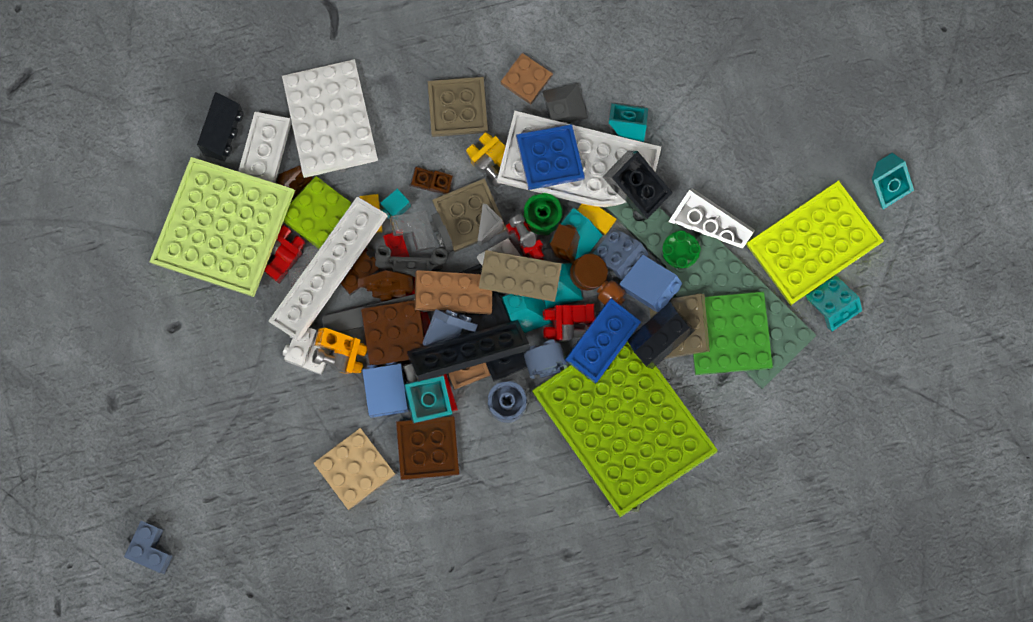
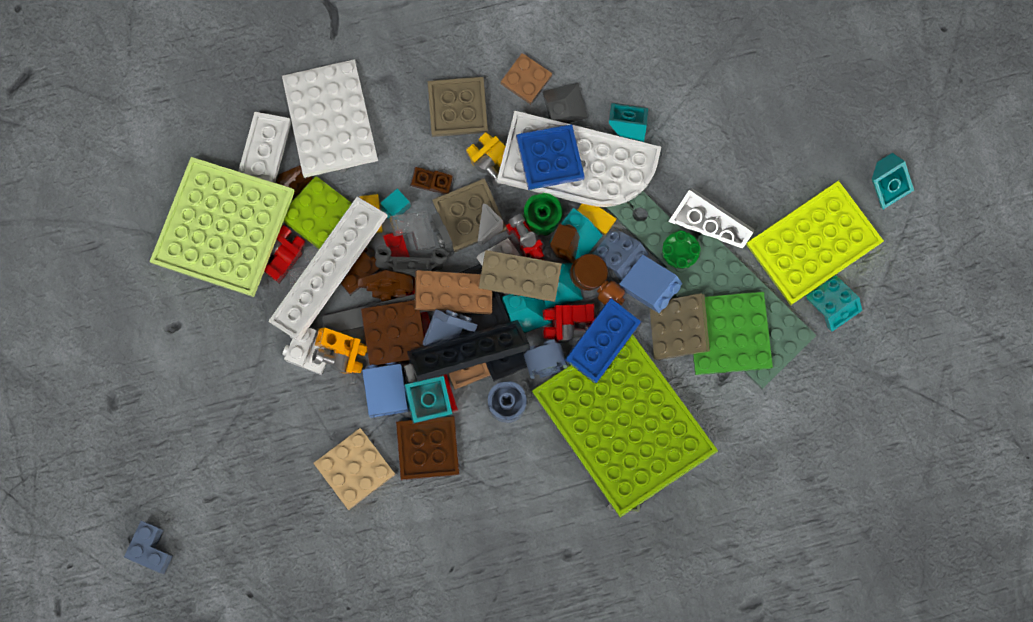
(220, 127): black slope -> none
(637, 183): black slope -> none
(660, 336): black slope -> none

